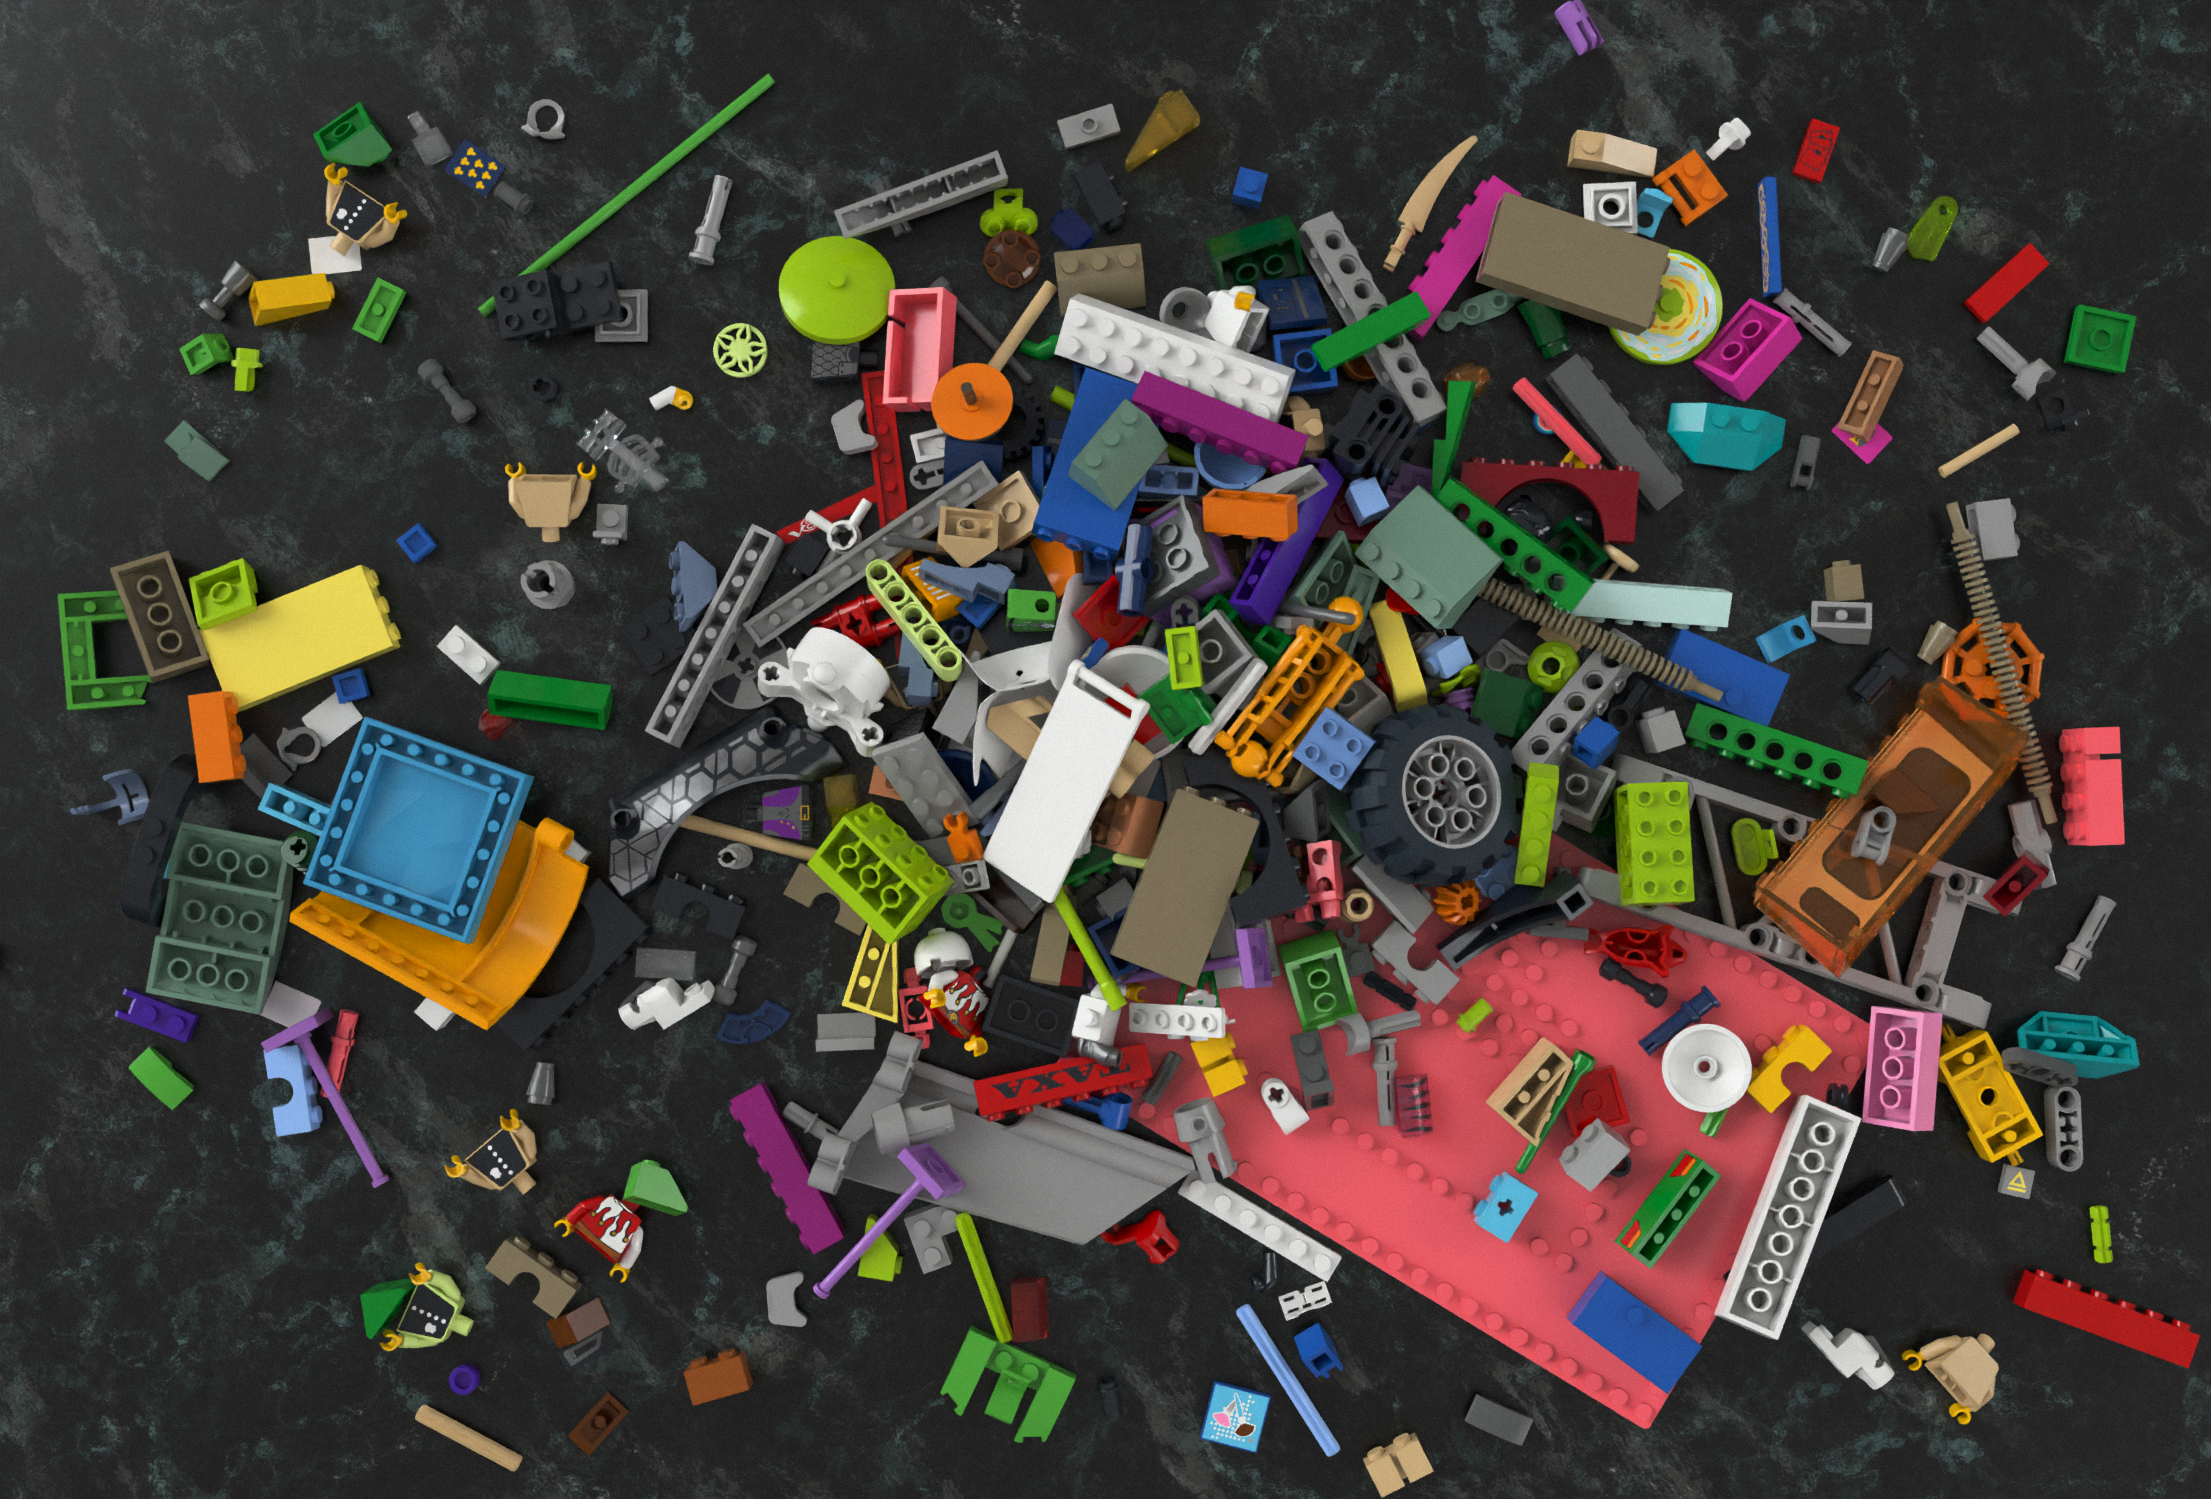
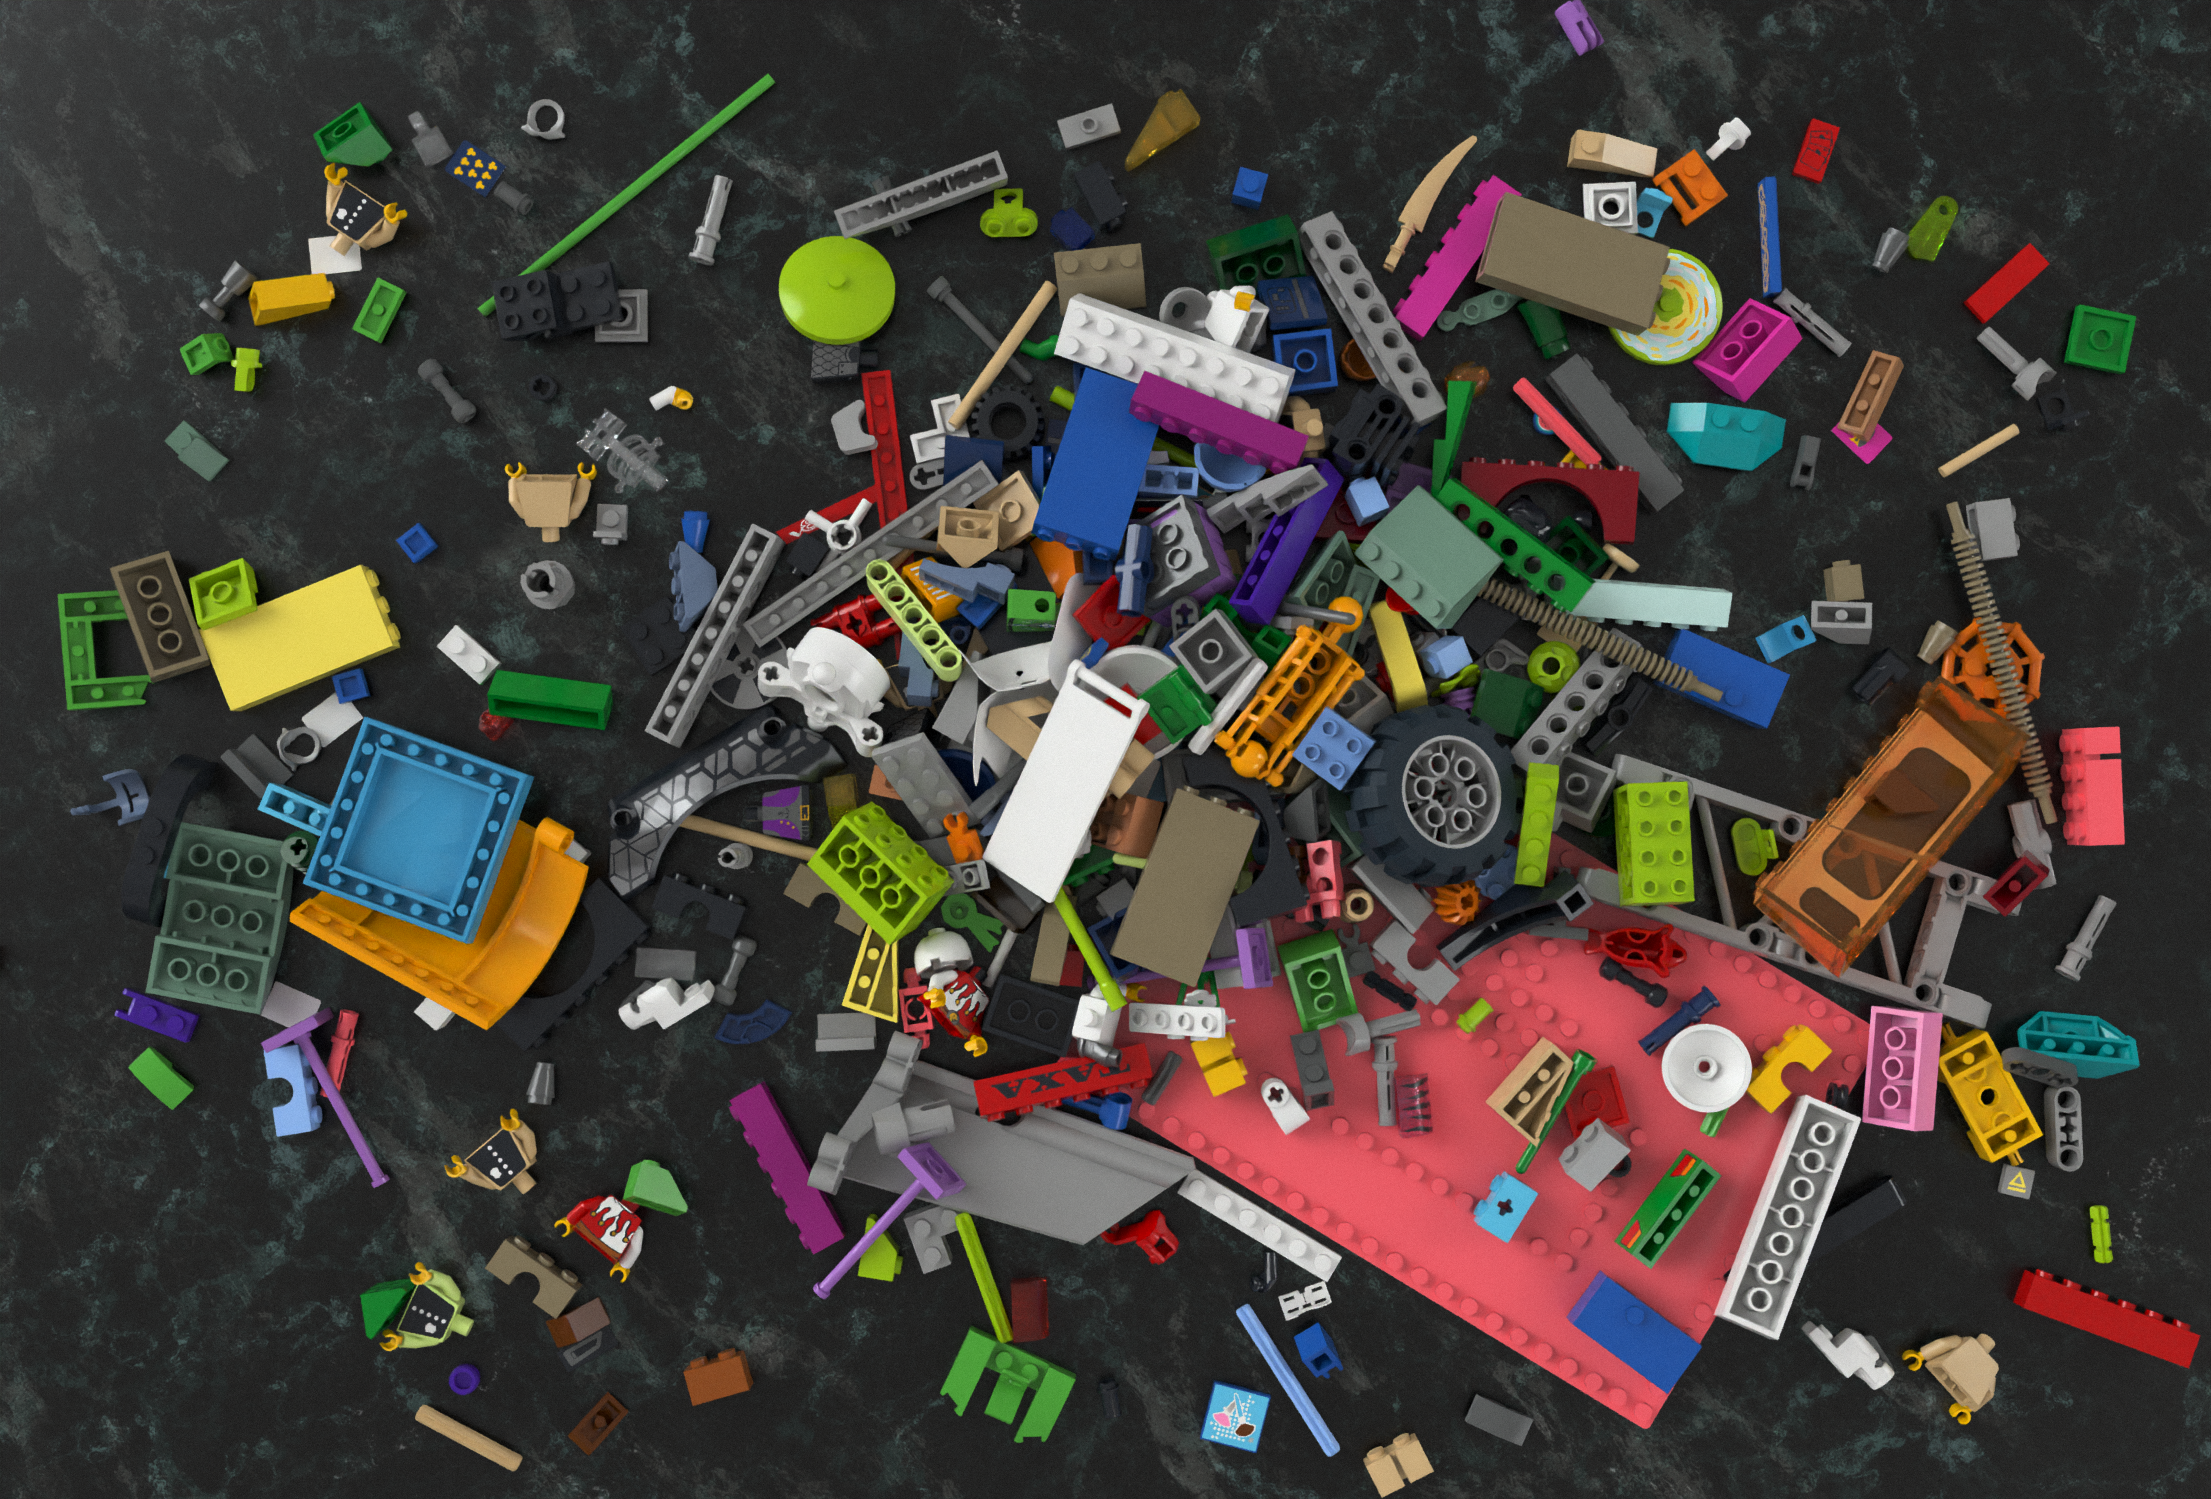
(217, 736): orange brick -> none
(695, 529): none -> blue cone
(740, 350): yellowish green wheel -> none
(781, 1300): light grey piece -> none
(808, 1121): light grey axle -> none
(921, 351): coral piece -> none
(972, 402): orange piece -> none
(1012, 258): reddish brown dish -> none
(1118, 455): sand green slope -> none
(1184, 658): lime plate -> none
(1201, 1127): light grey piece -> none
(1250, 514): orange brick -> none
(1371, 331): green slope -> none
(1595, 742): blue brick -> none
(1659, 730): light grey brick -> none
(1707, 718): green brick -> none
(1871, 840): light grey piece -> none

